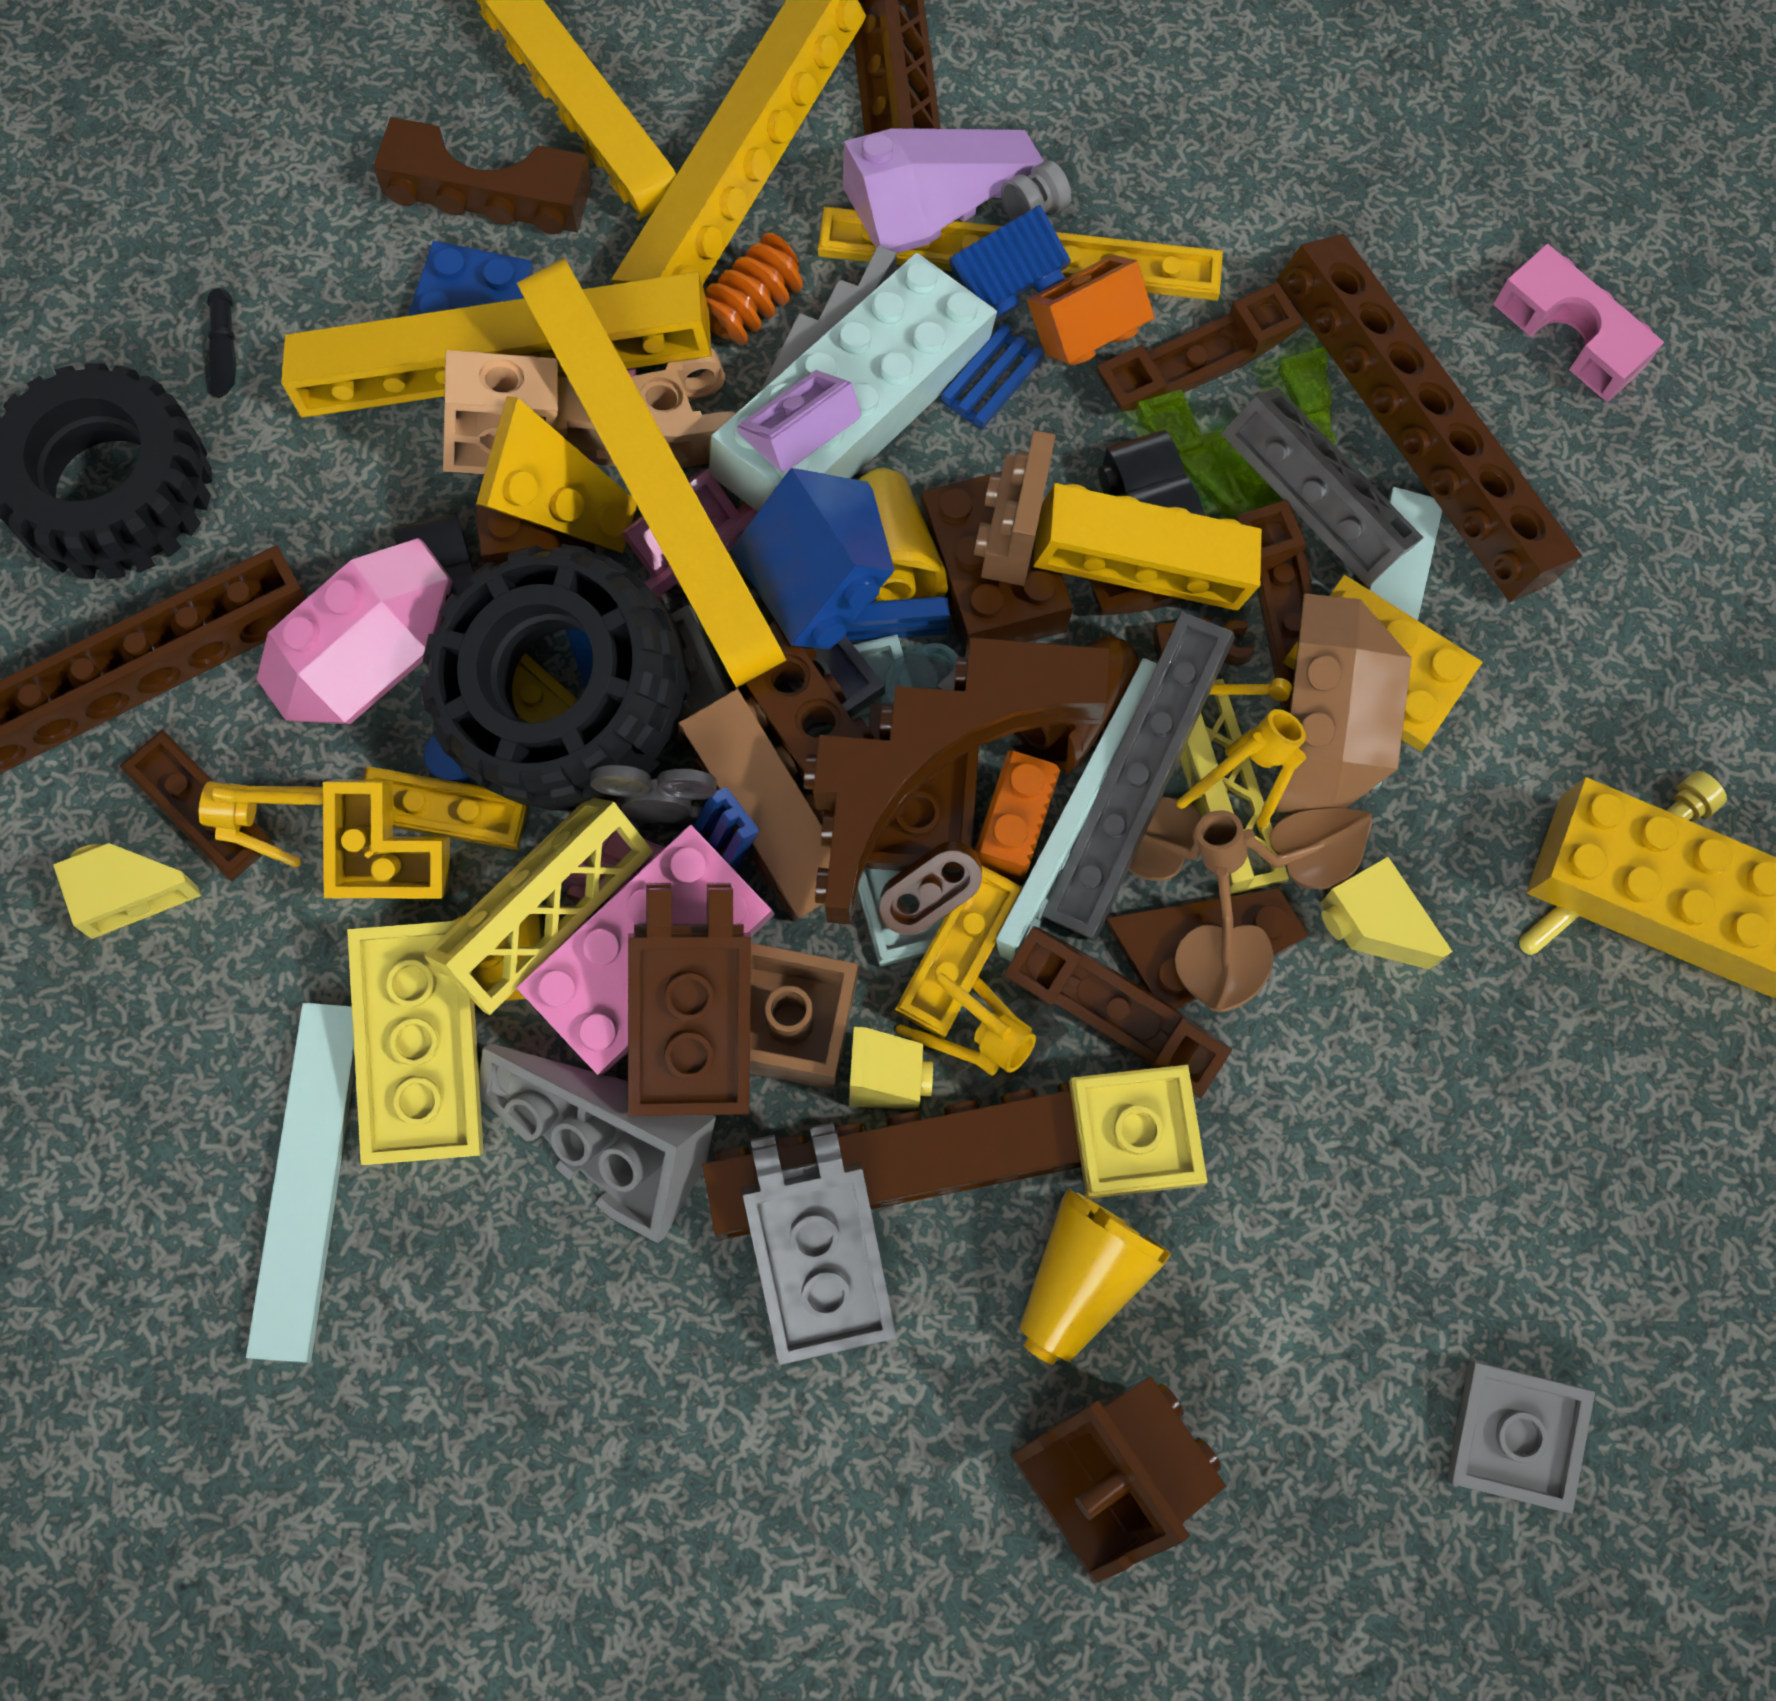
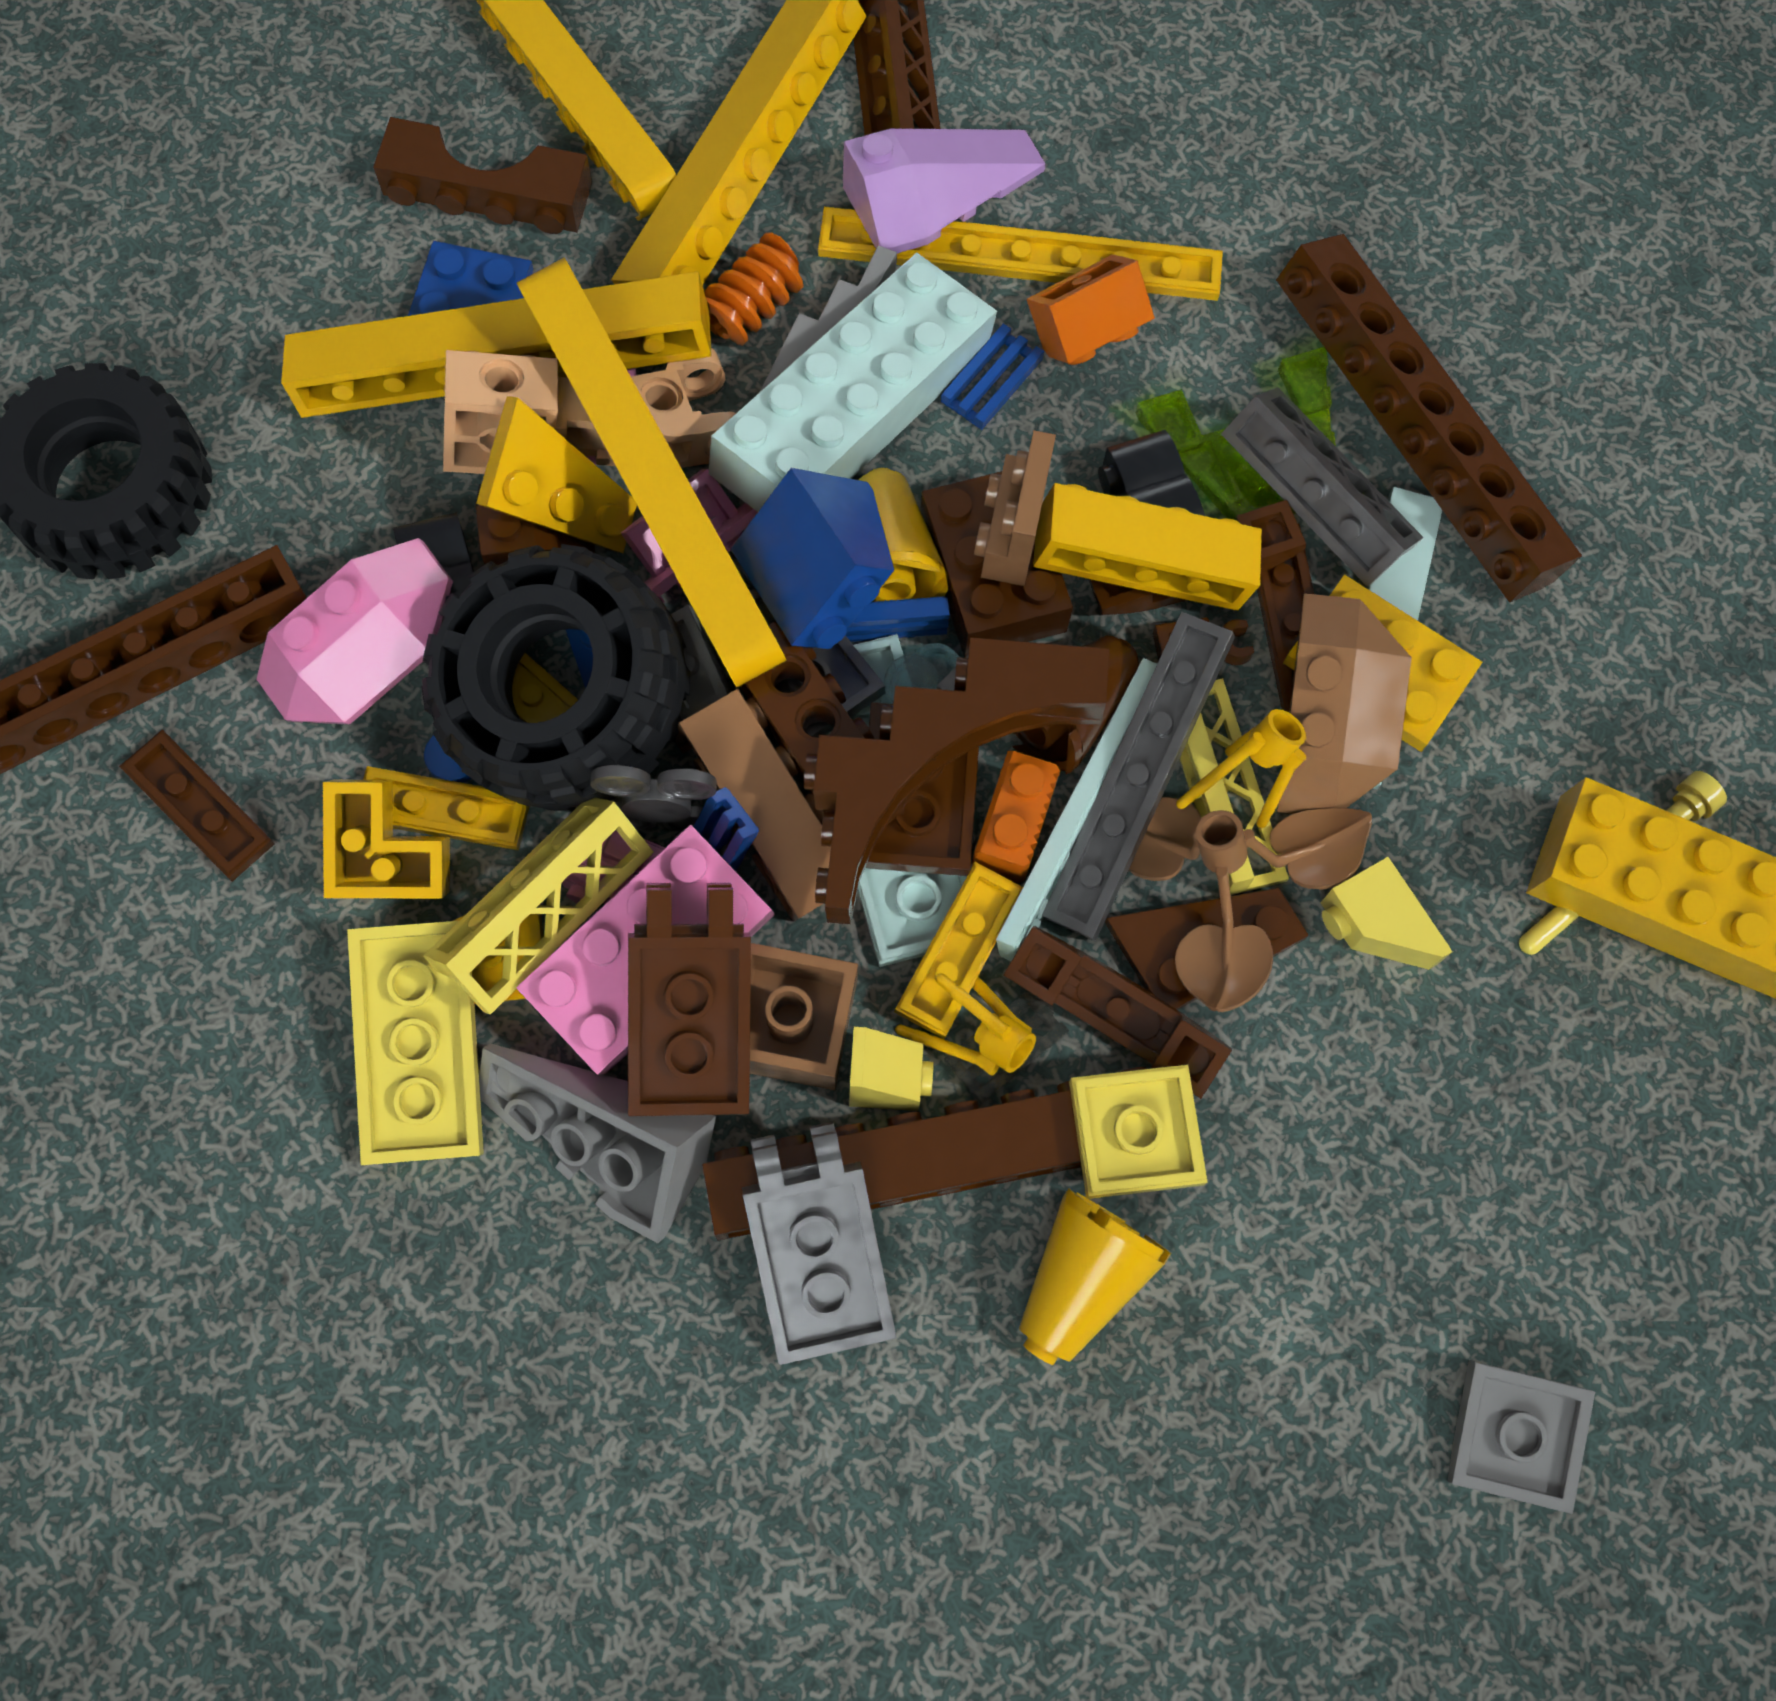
(116, 887): light yellow slope -> none
(221, 342): black piece -> none
(235, 805): yellow plant -> none
(304, 1187): light aqua tile -> none
(801, 419): lavender slope -> none
(933, 886): reddish brown plate -> none
(1012, 261): blue brick -> none
(1044, 187): light grey wheel -> none
(1121, 1477): reddish brown piece -> none
(1204, 354): reddish brown slope -> none
(1278, 689): yellow hinge -> none
(1556, 291): bright pink arch -> none

